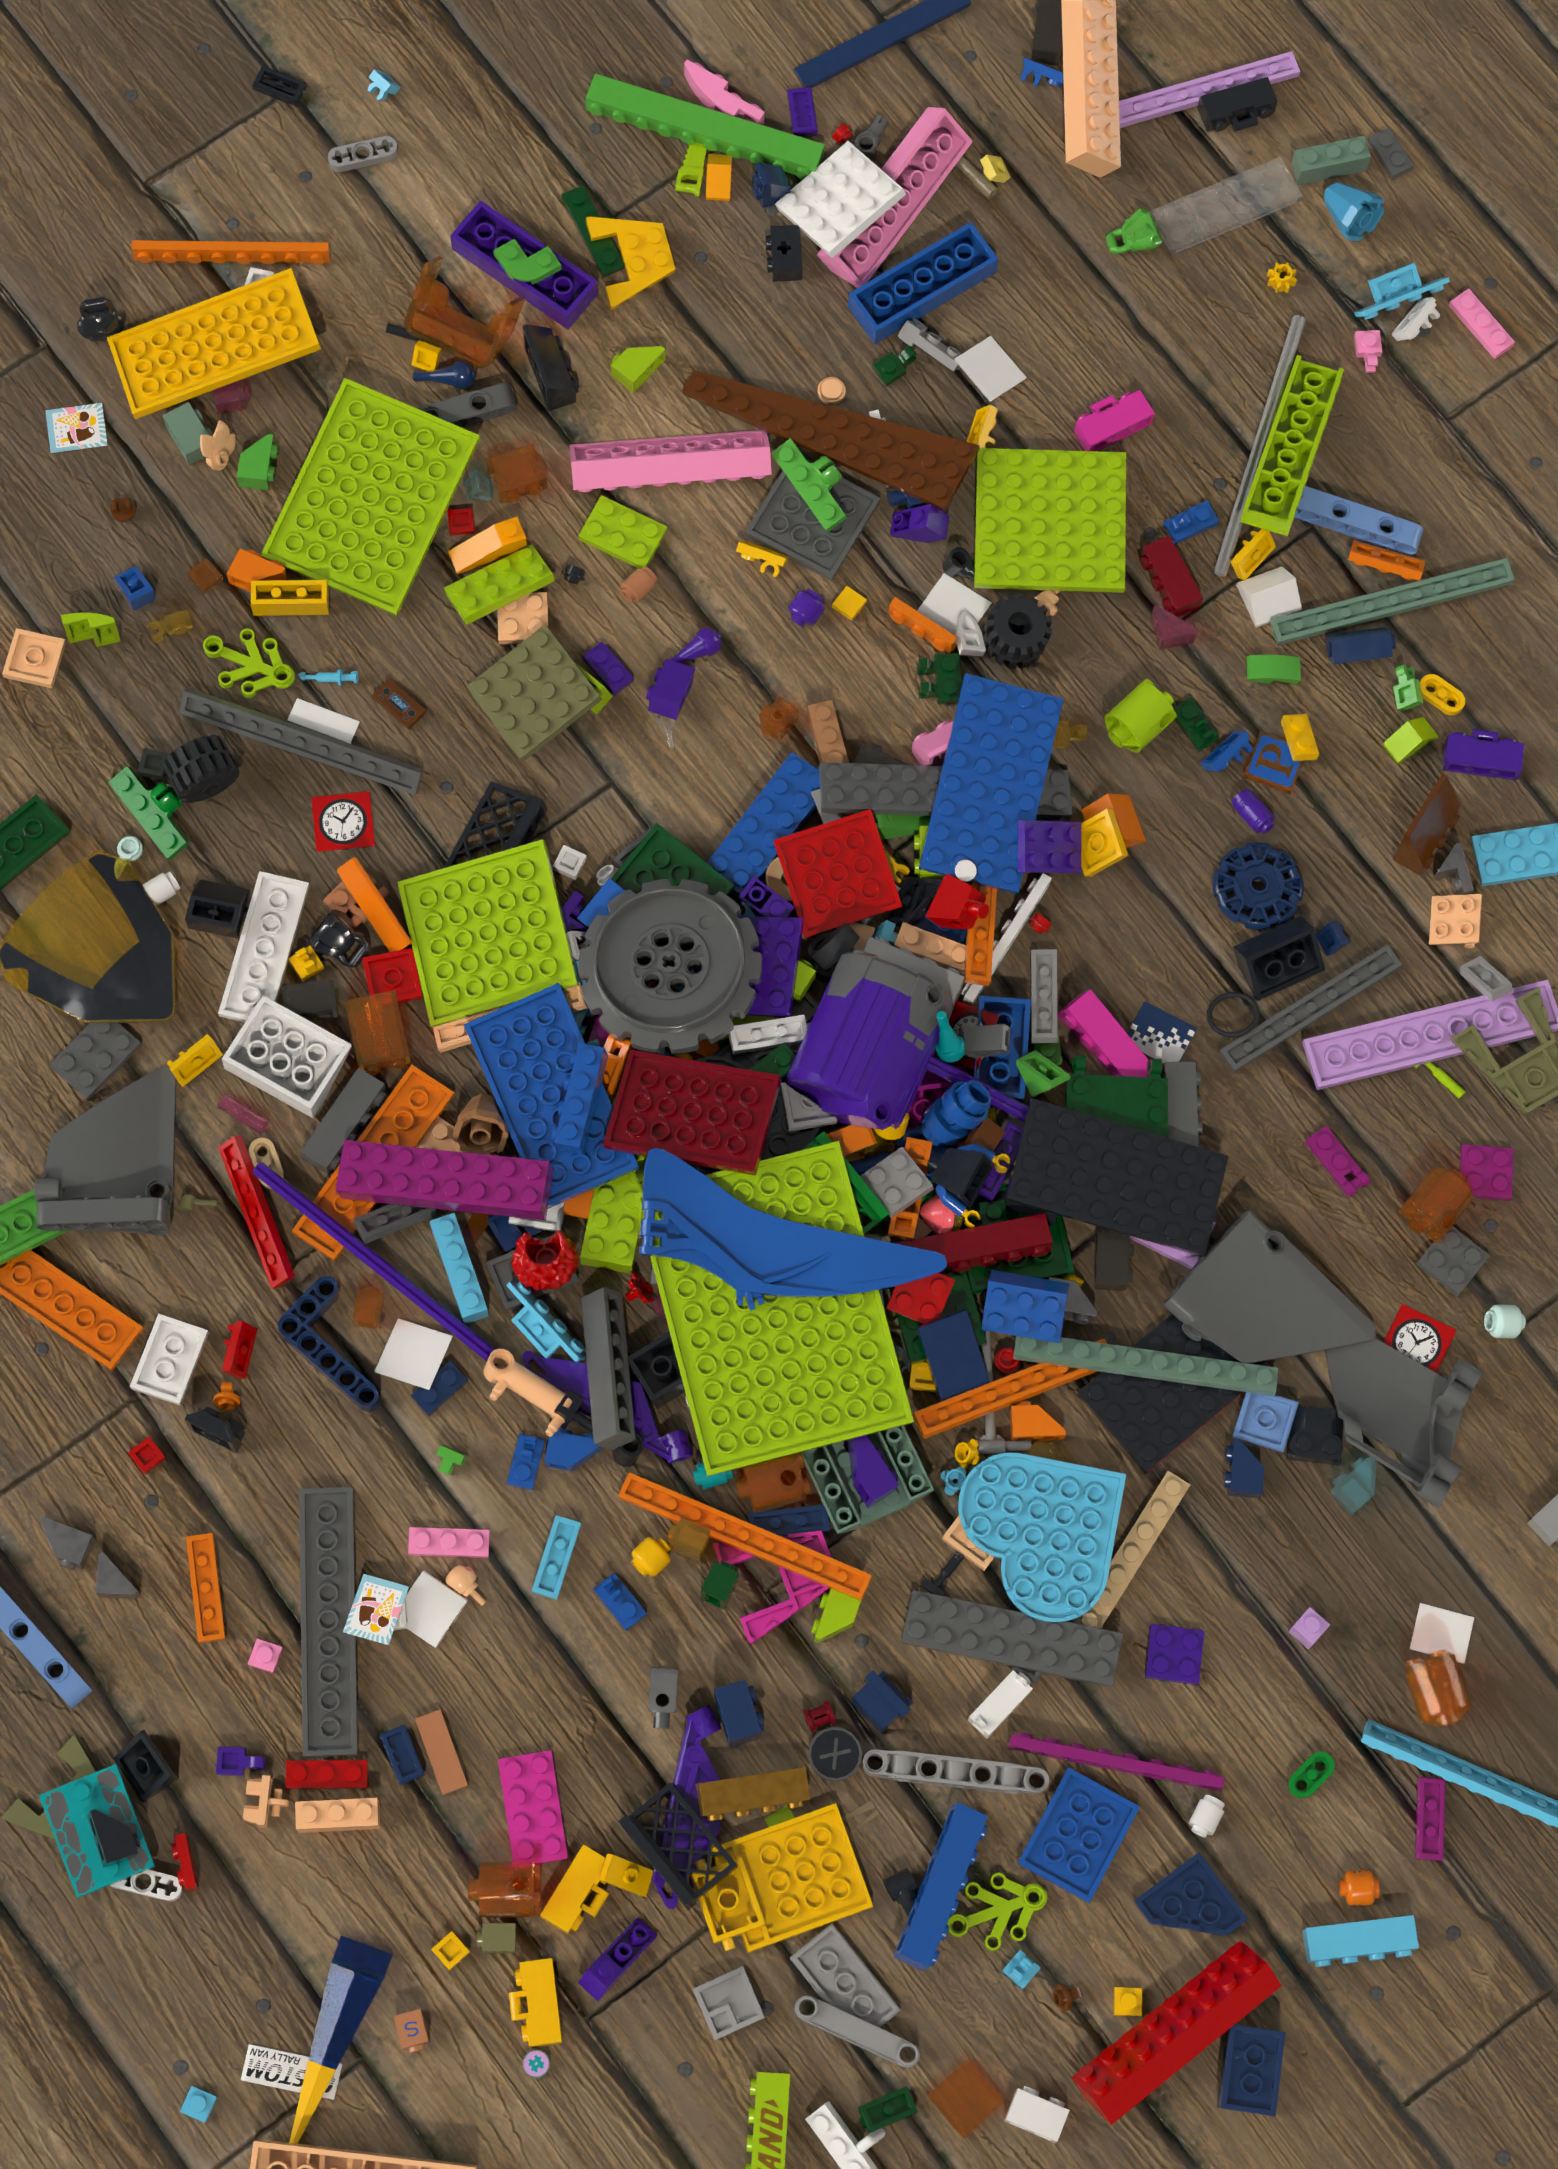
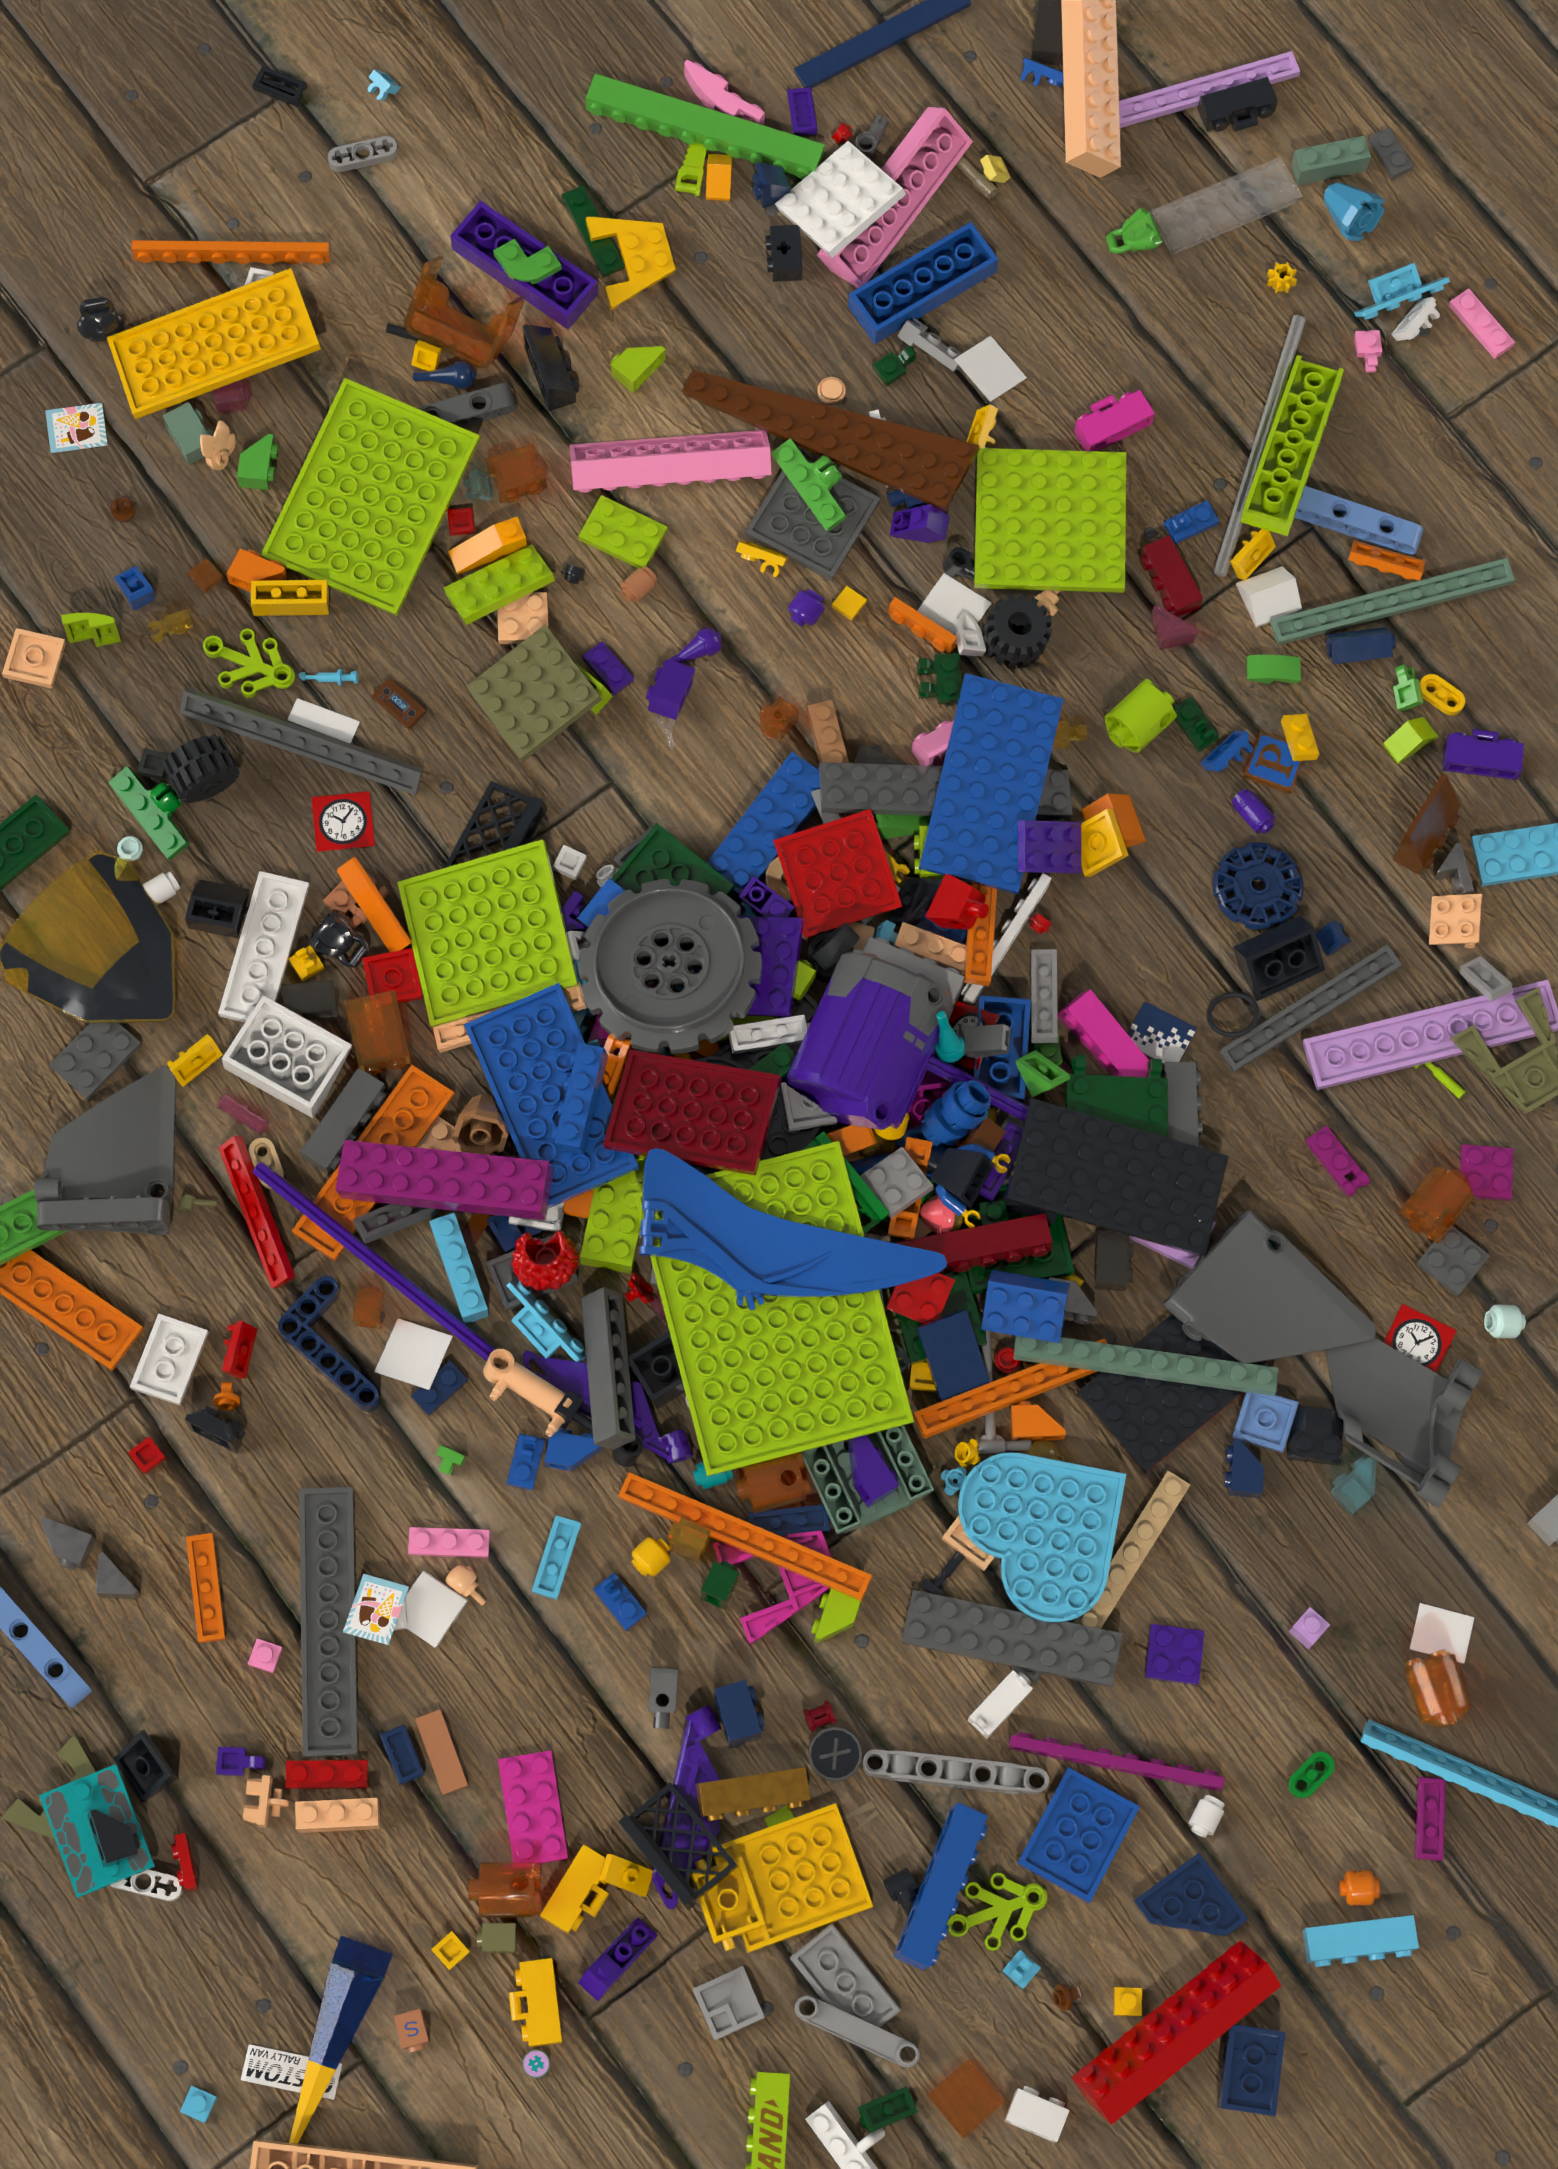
(881, 1701): dark blue plate -> none
(965, 870): white sticker -> none

